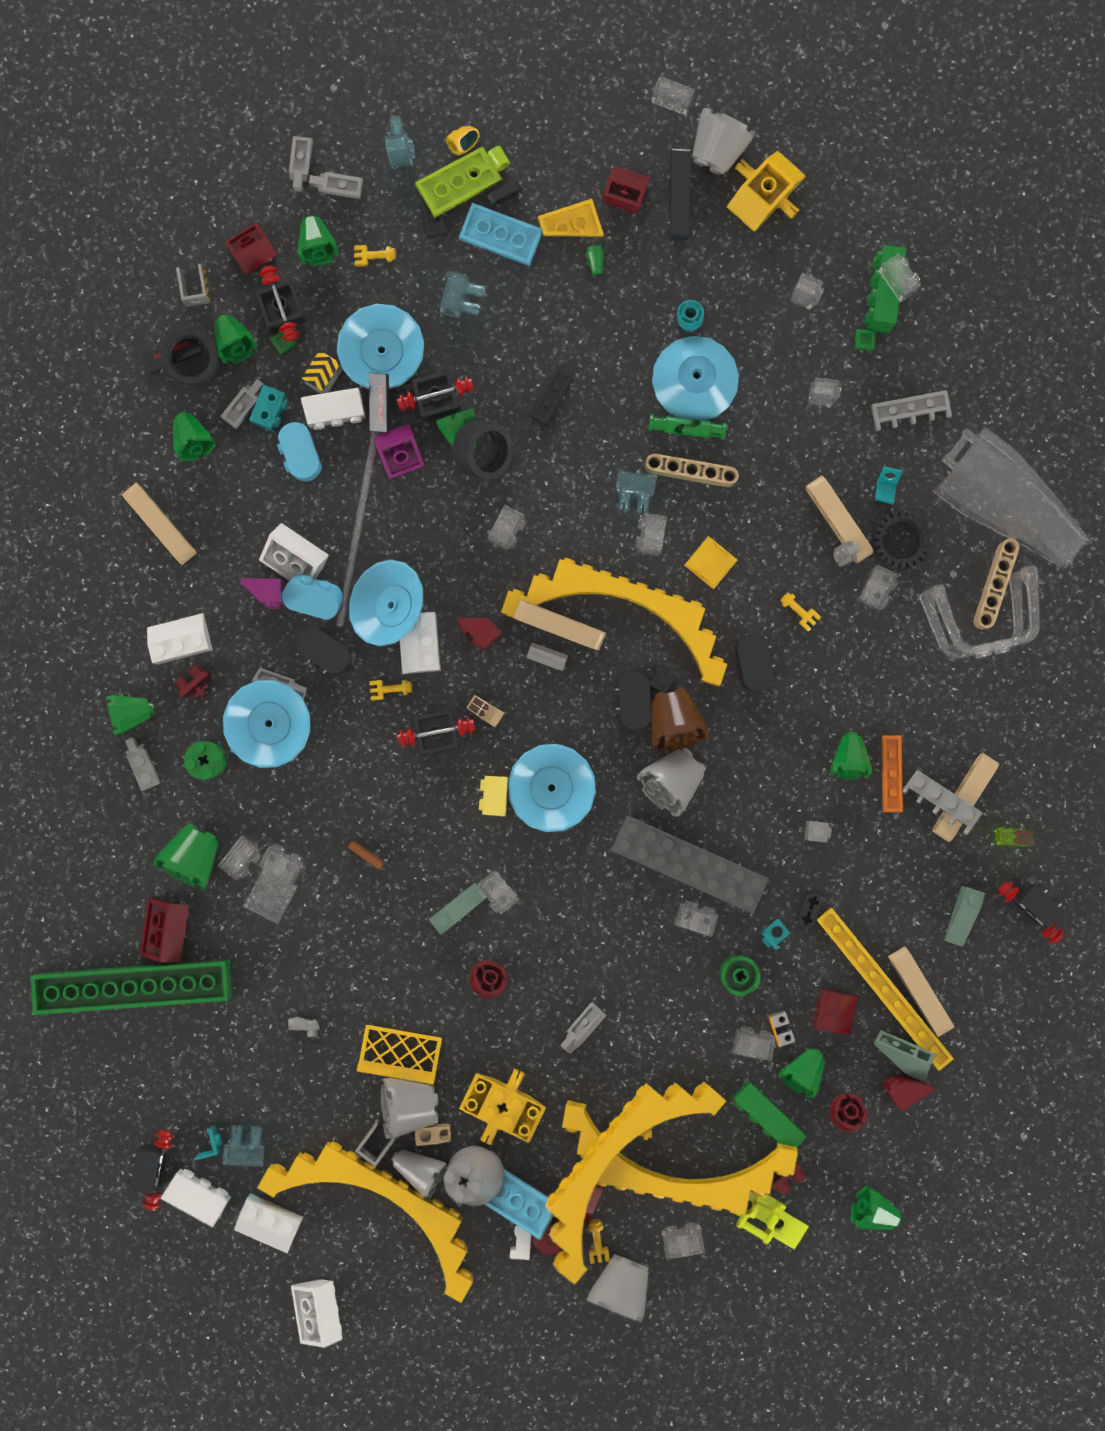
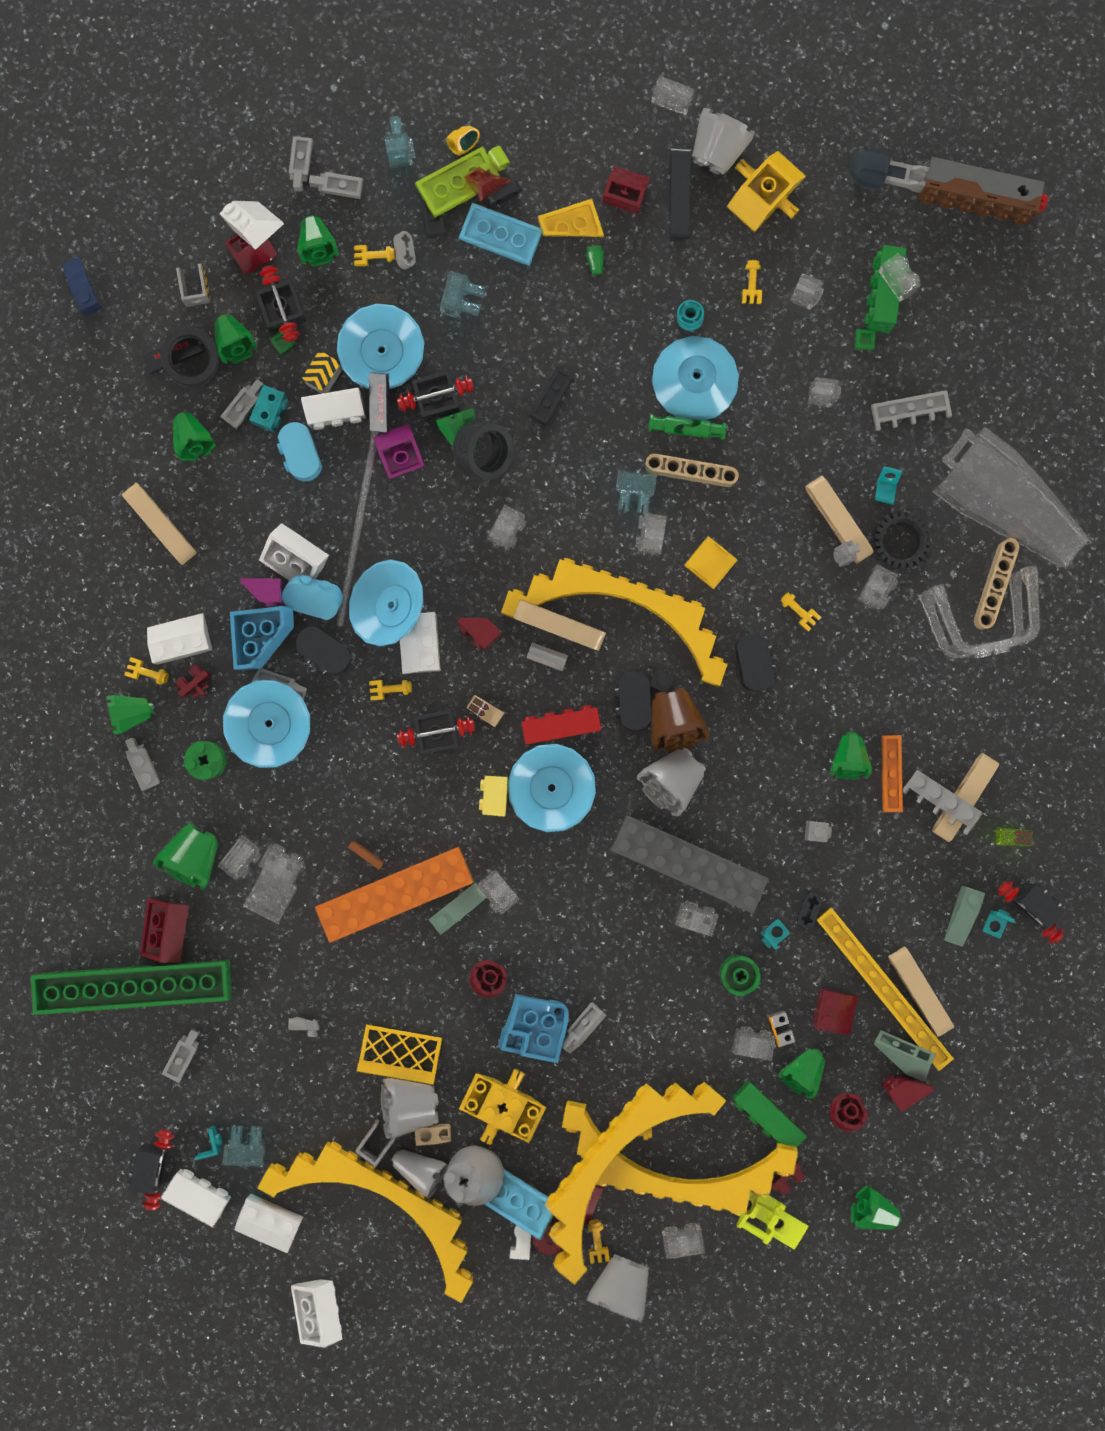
(81, 287): none -> dark blue slope
(160, 676): none -> yellow hinge
(182, 1056): none -> light grey hinge
(251, 221): none -> white slope
(258, 635): none -> dark azure brick
(394, 894): none -> orange brick
(404, 250): none -> light grey beam
(484, 183): none -> clear red slope
(535, 1029): none -> dark azure slope
(562, 725): none -> red brick
(752, 266): none -> yellow hinge
(954, 185): none -> piece
(1000, 916): none -> teal bracket

